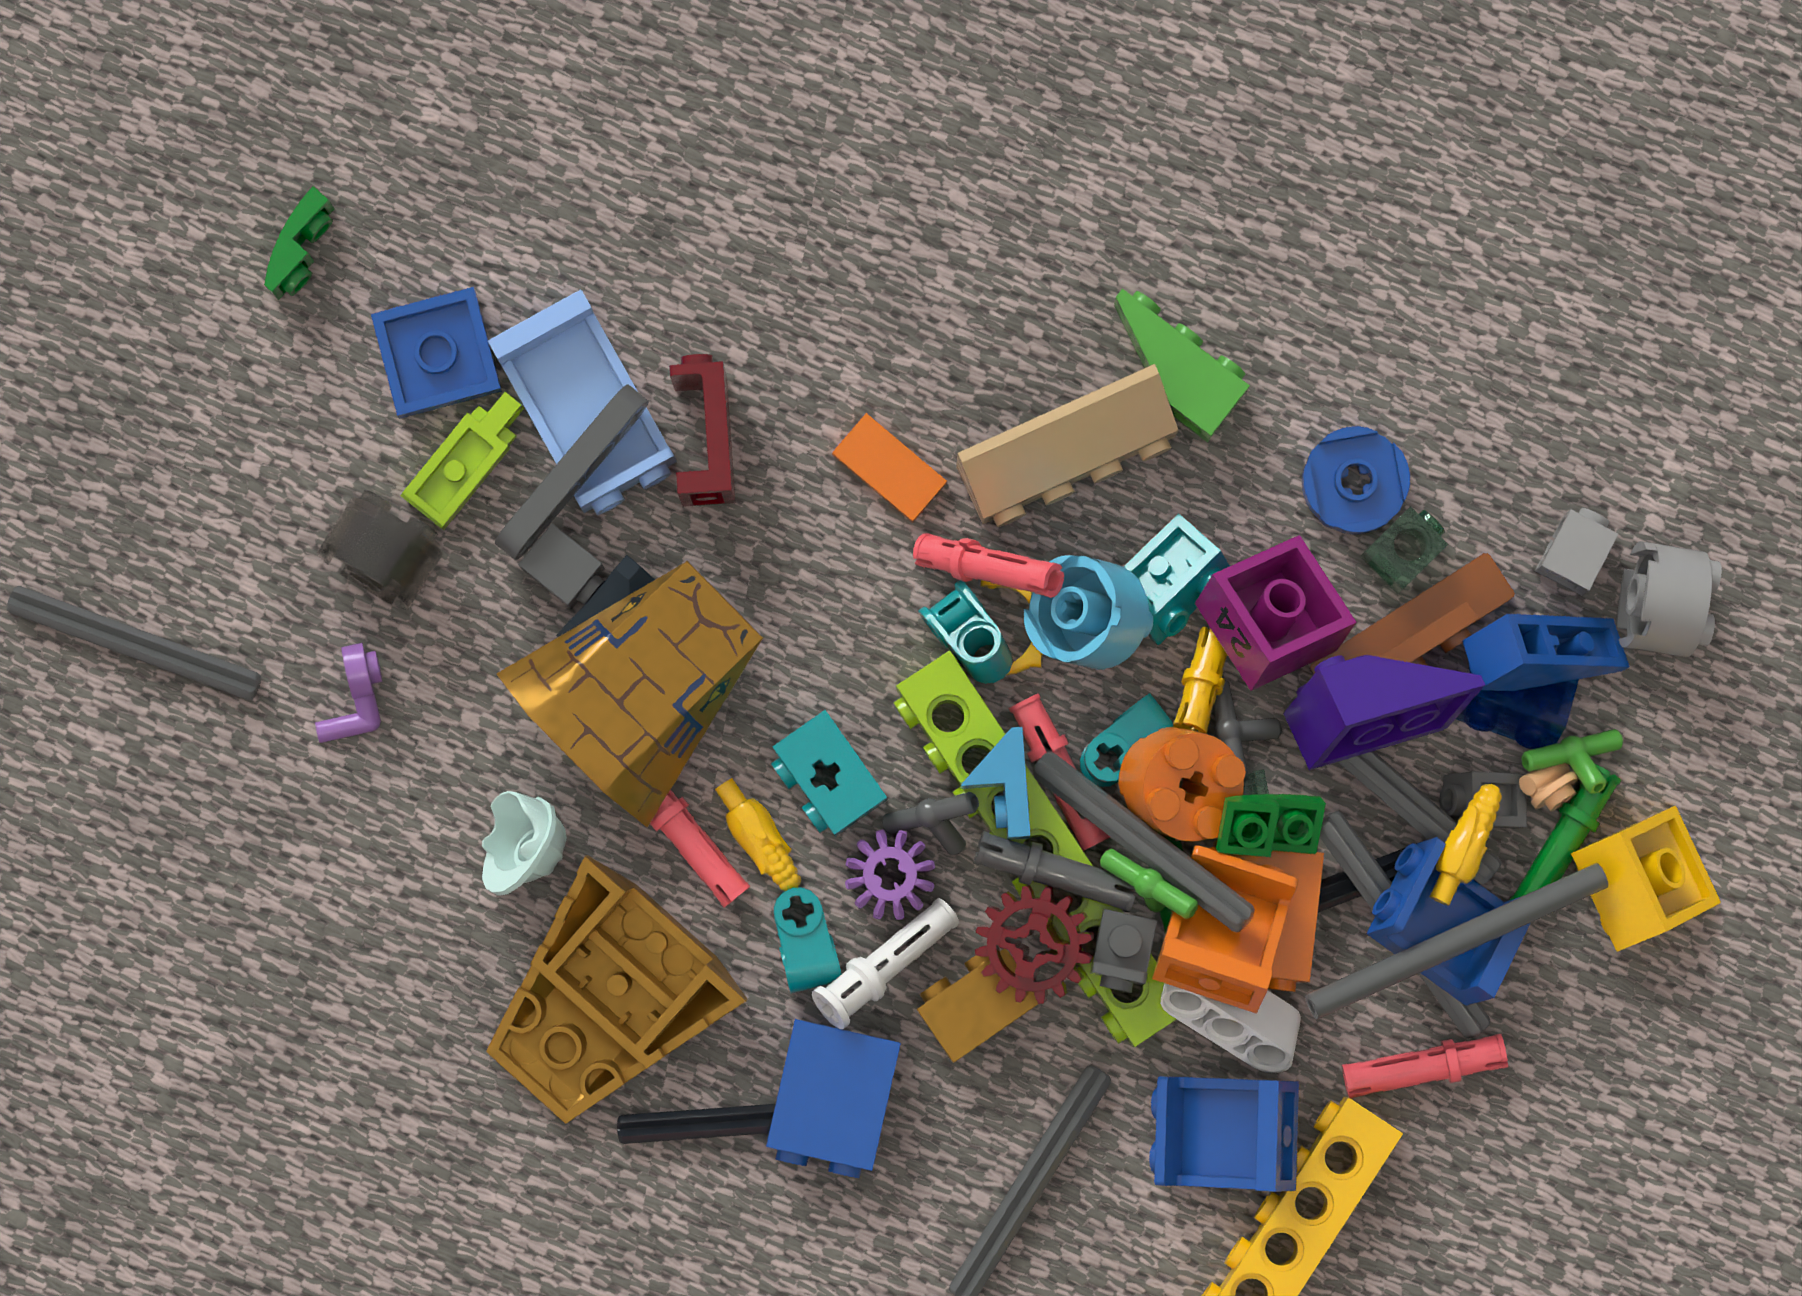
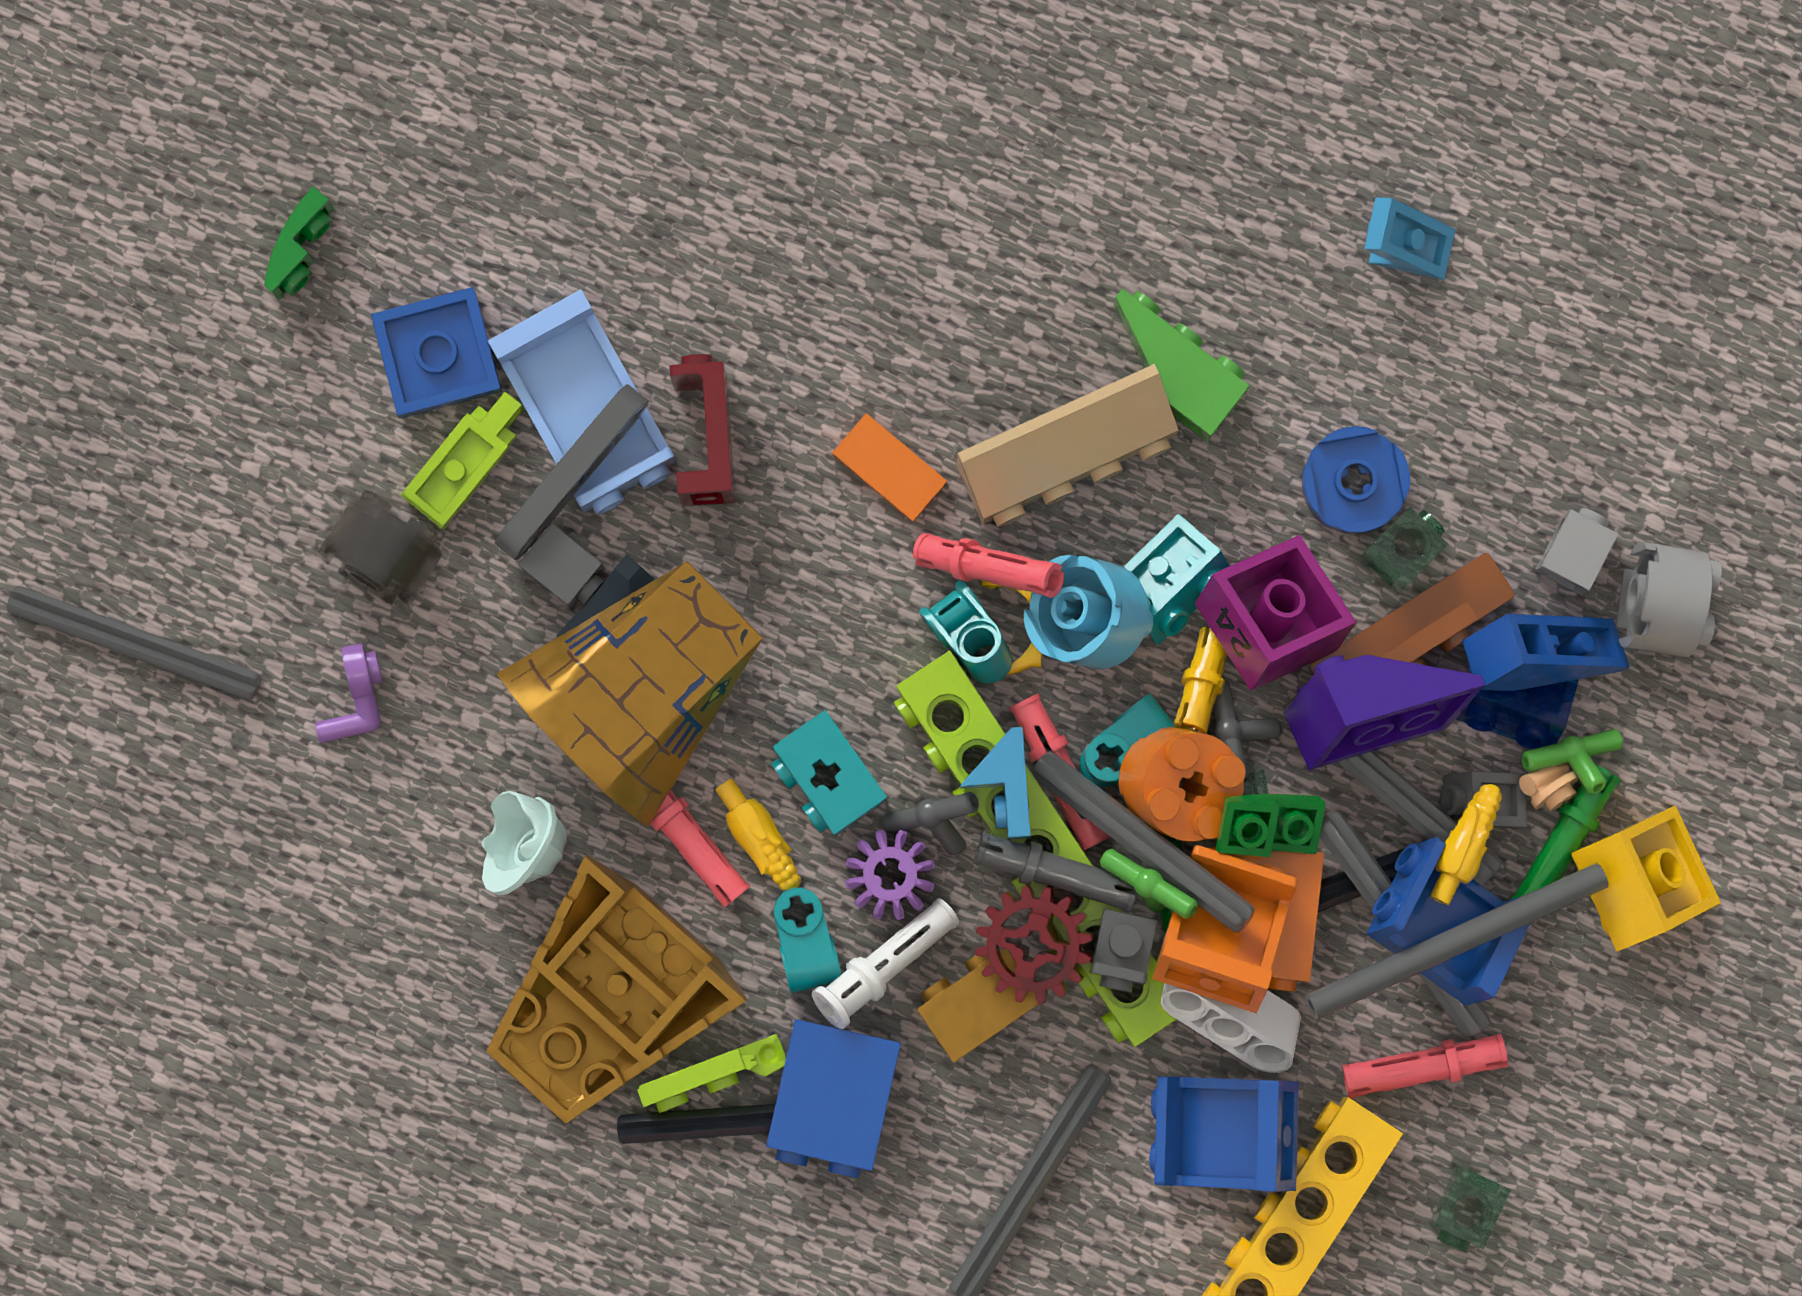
(717, 1073): none -> lime hinge
(1408, 239): none -> dark azure slope
(1490, 1197): none -> clear green brick

